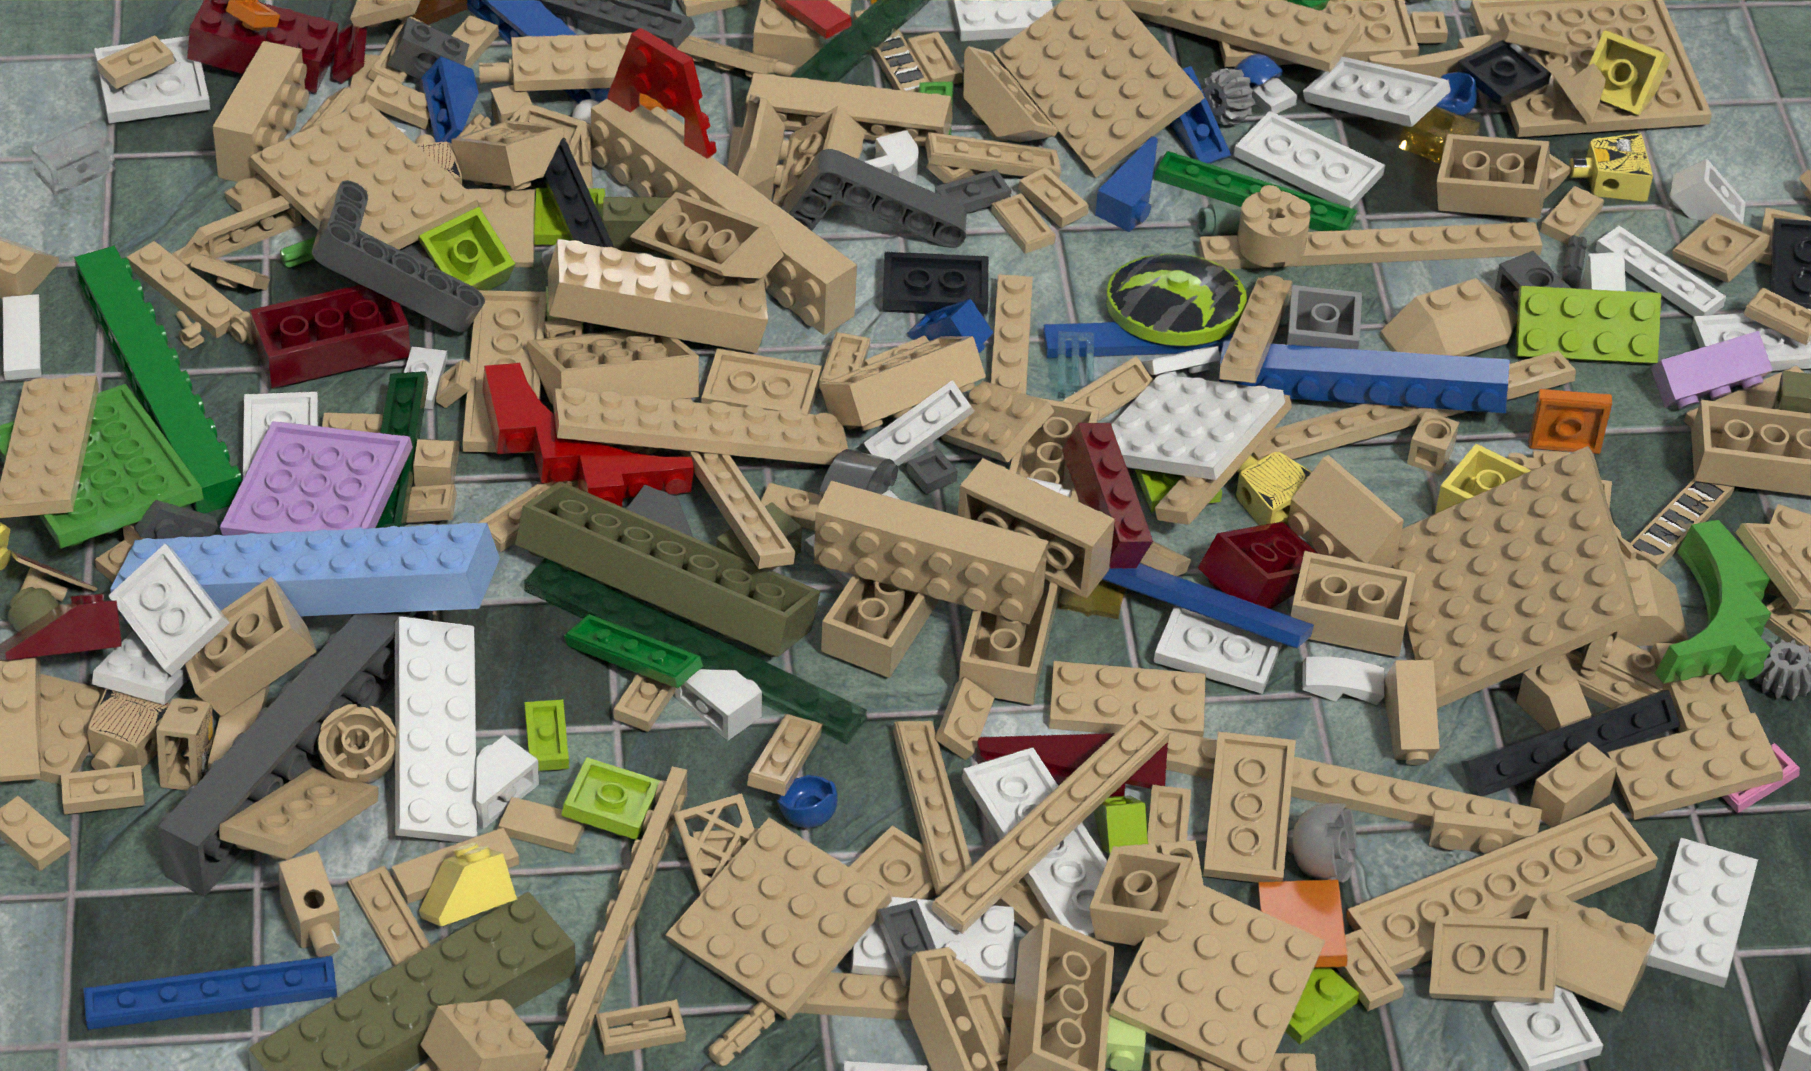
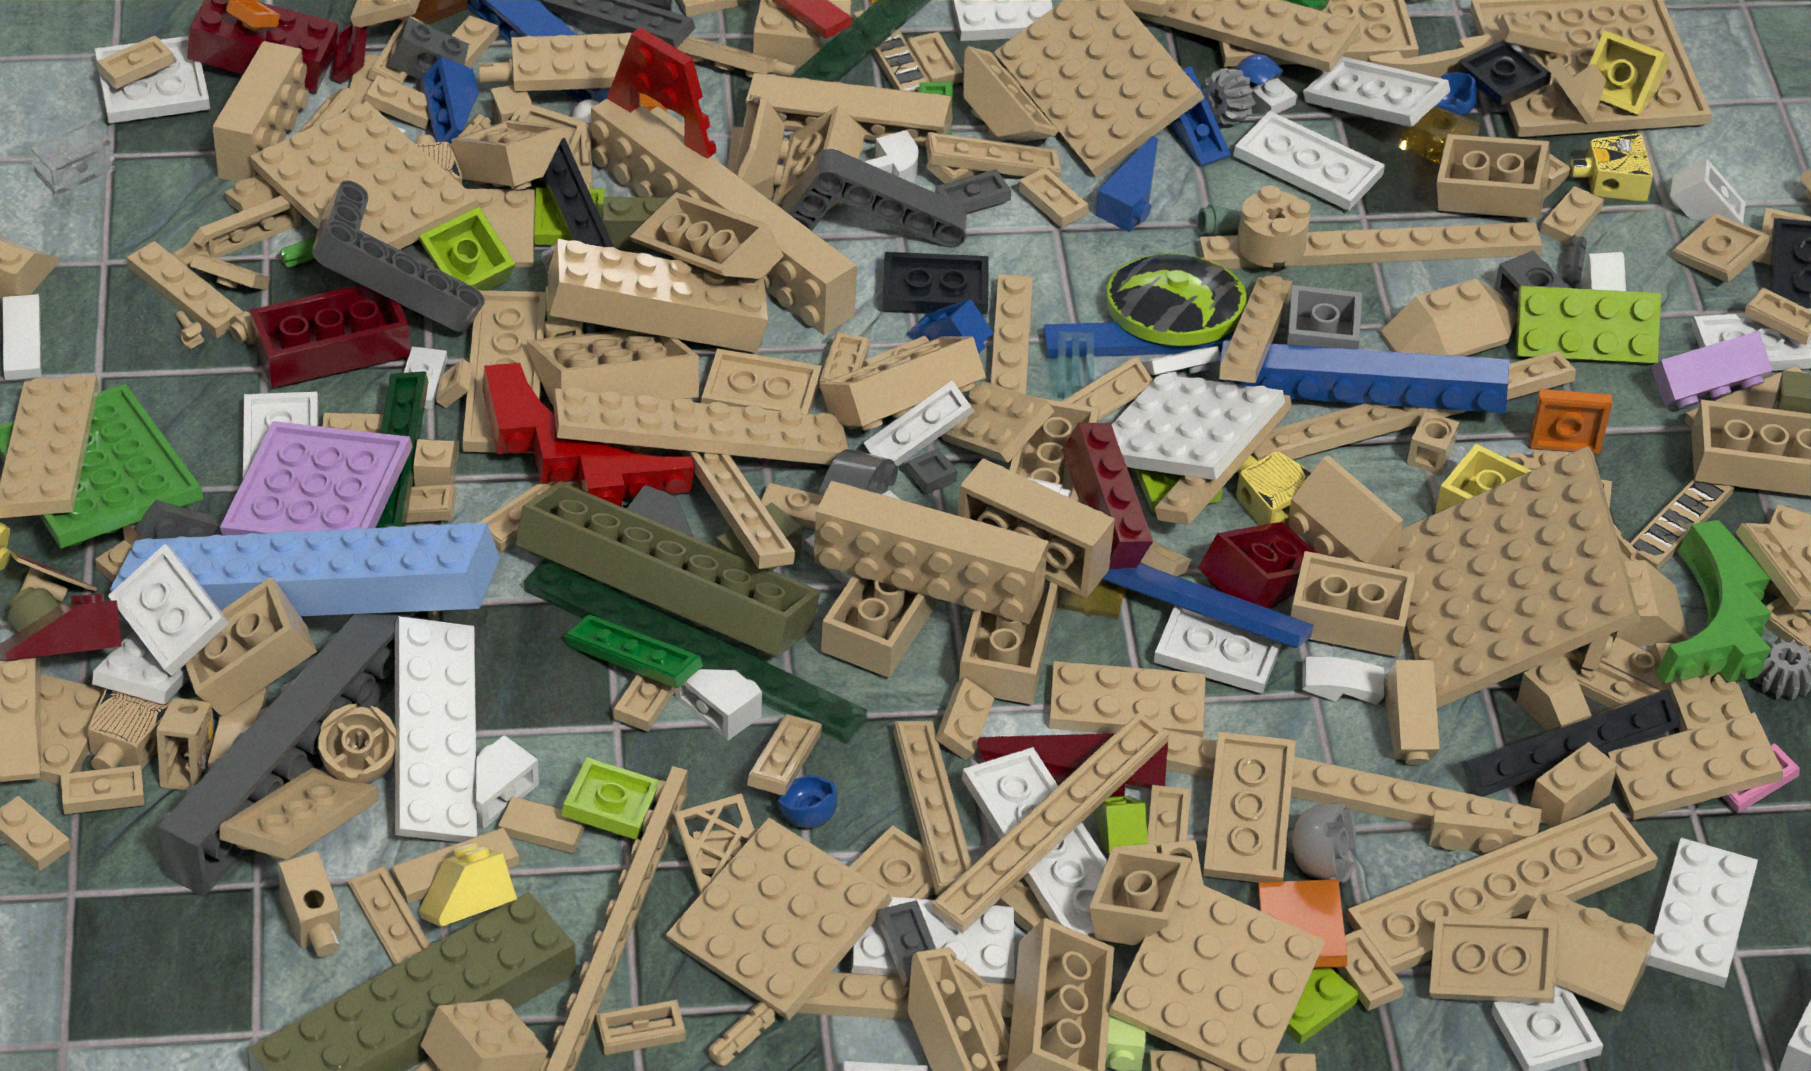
(156, 373): green brick -> none
(209, 992): blue tile -> none
(547, 734): lime plate -> none
(1023, 223): tan tile -> none
(1236, 188): green tile -> none
(1429, 27): tan plate -> none
(1662, 274): white plate -> none

